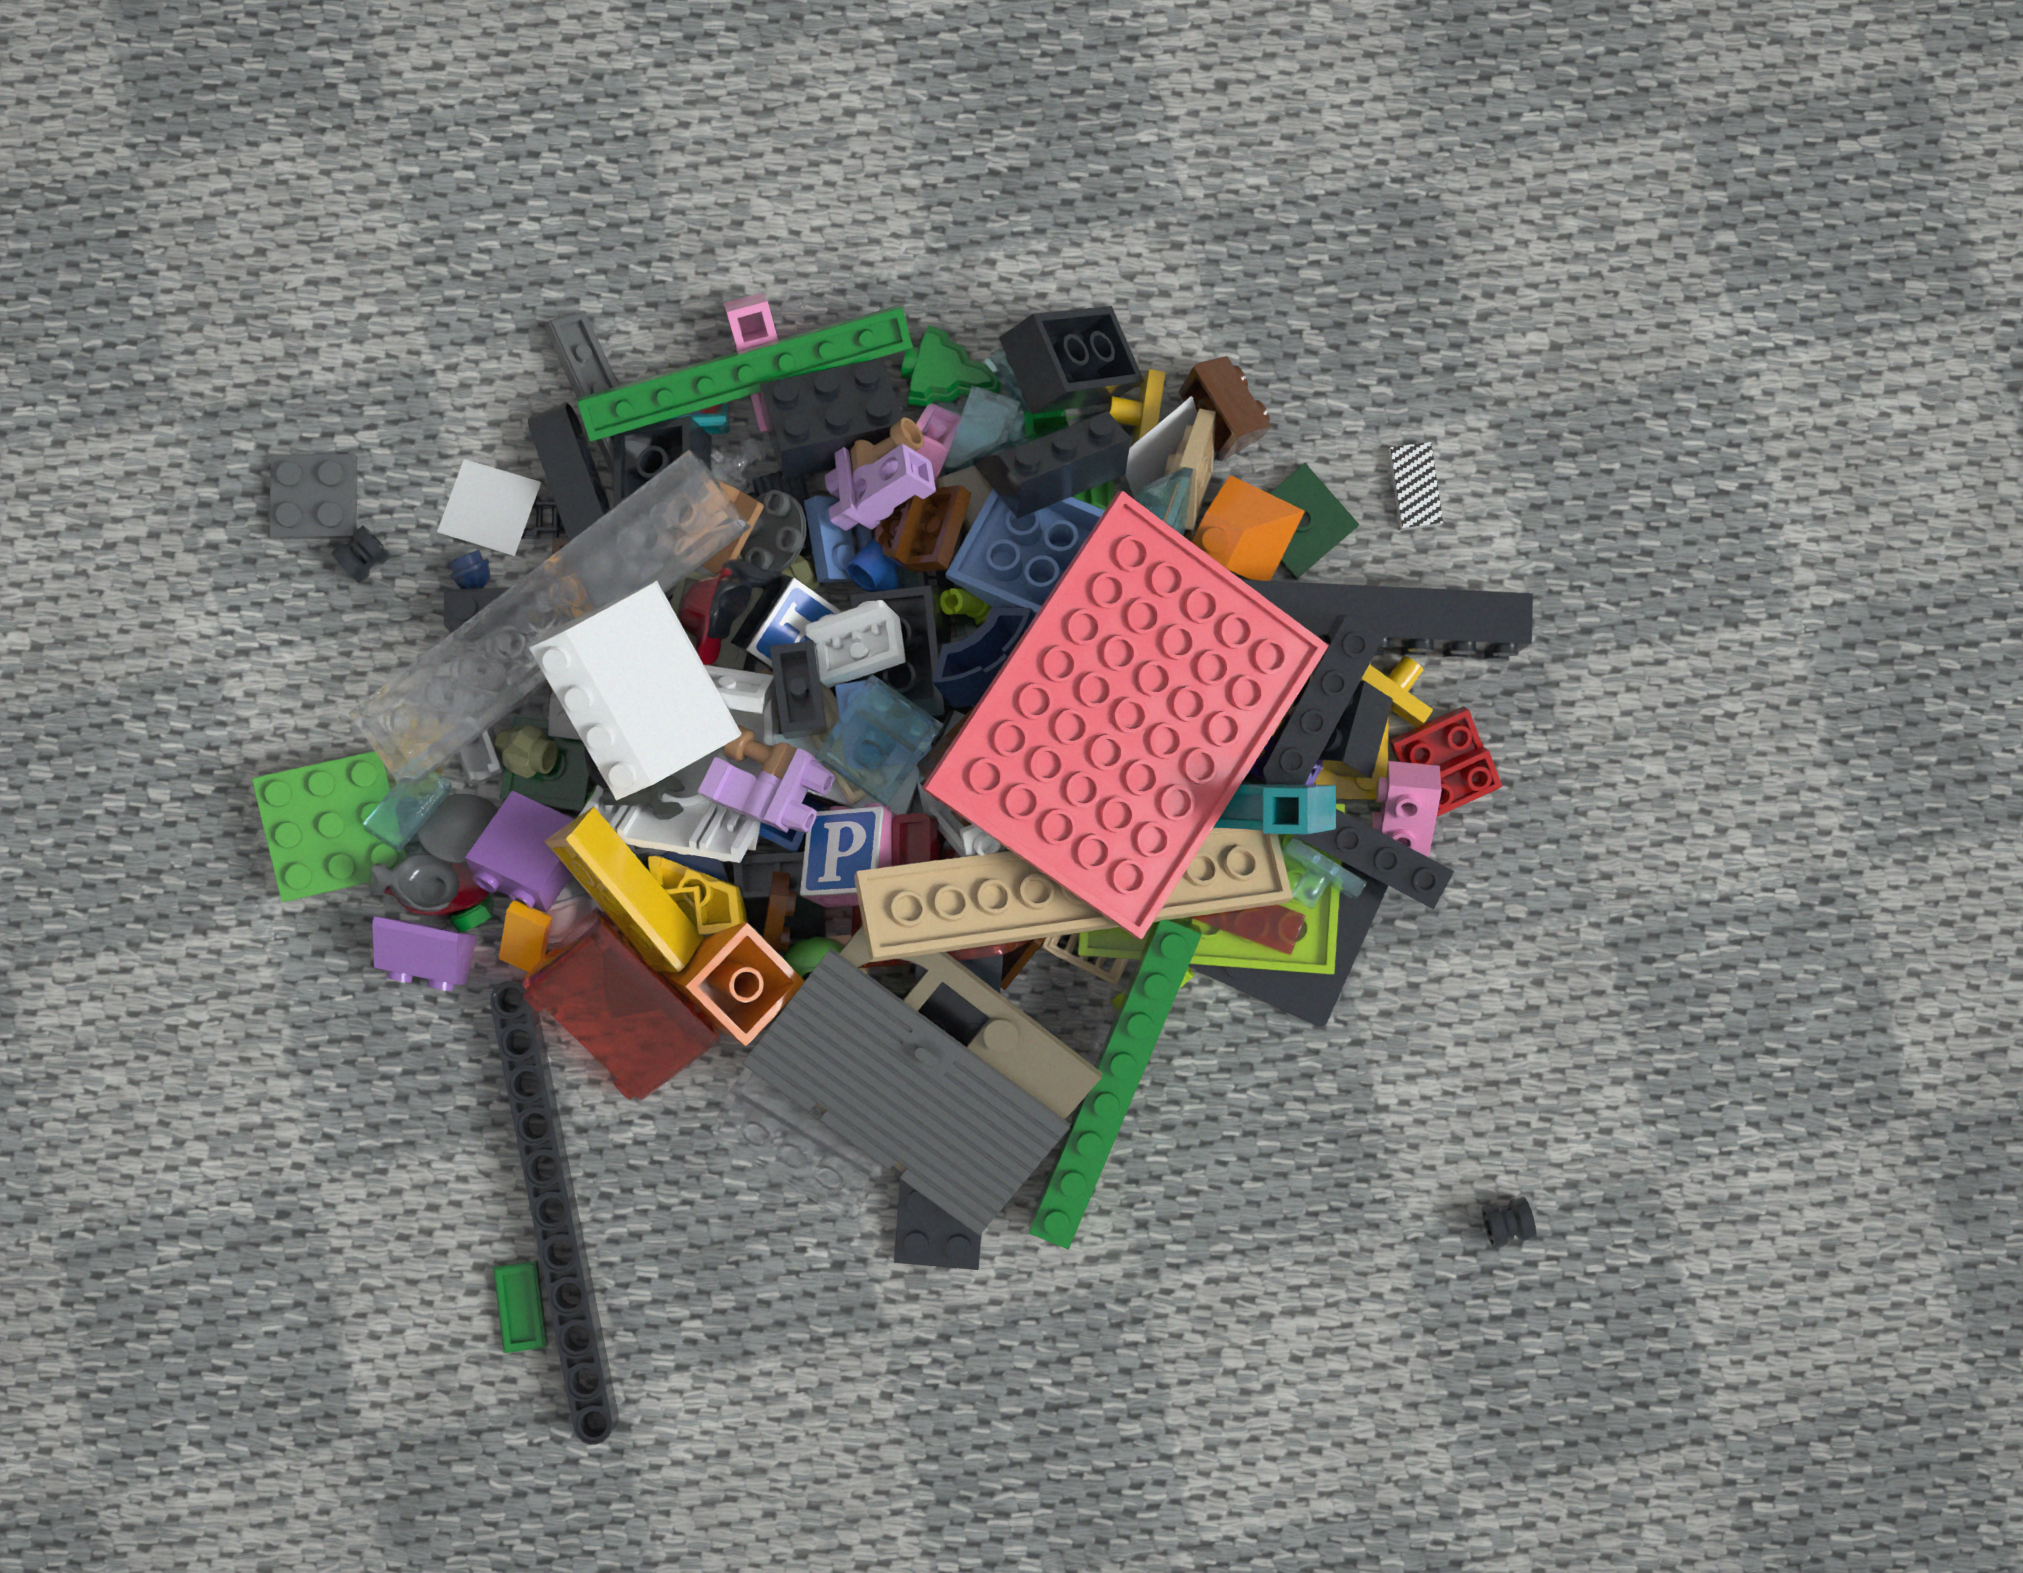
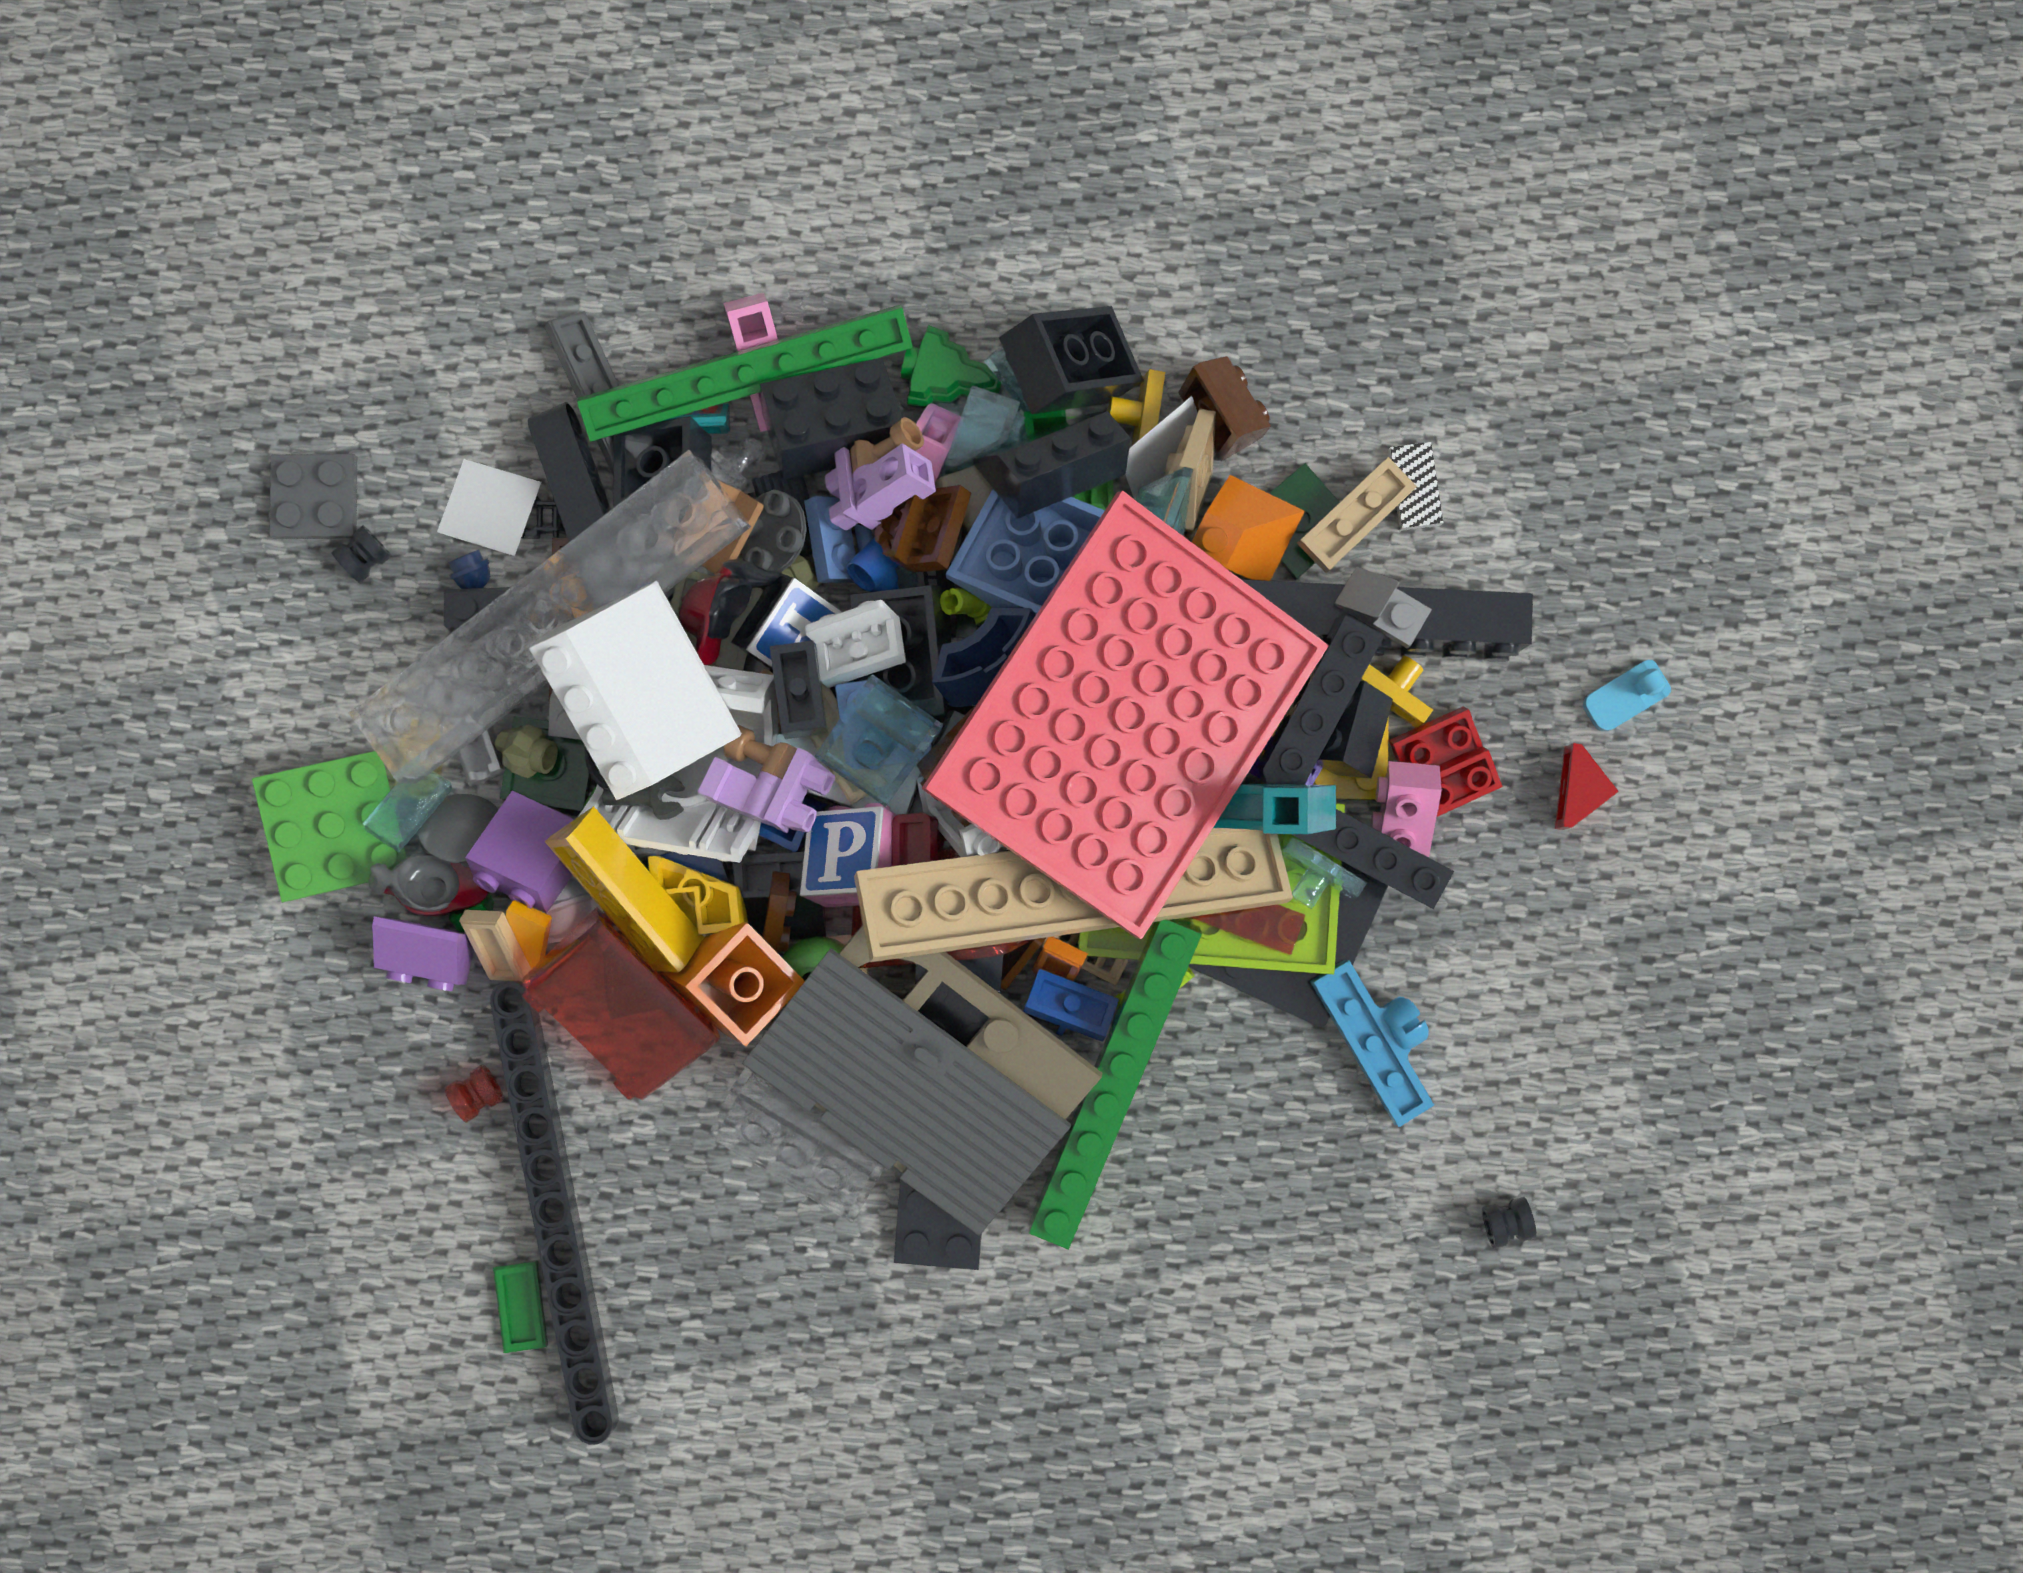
(474, 1093): none -> clear red wheel
(495, 945): none -> tan tile
(1060, 959): none -> orange tile
(1071, 1005): none -> blue panel
(1357, 515): none -> tan plate
(1378, 1039): none -> dark azure plate
(1382, 606): none -> light grey slope
(1581, 787): none -> red slope
(1626, 696): none -> medium azure piece

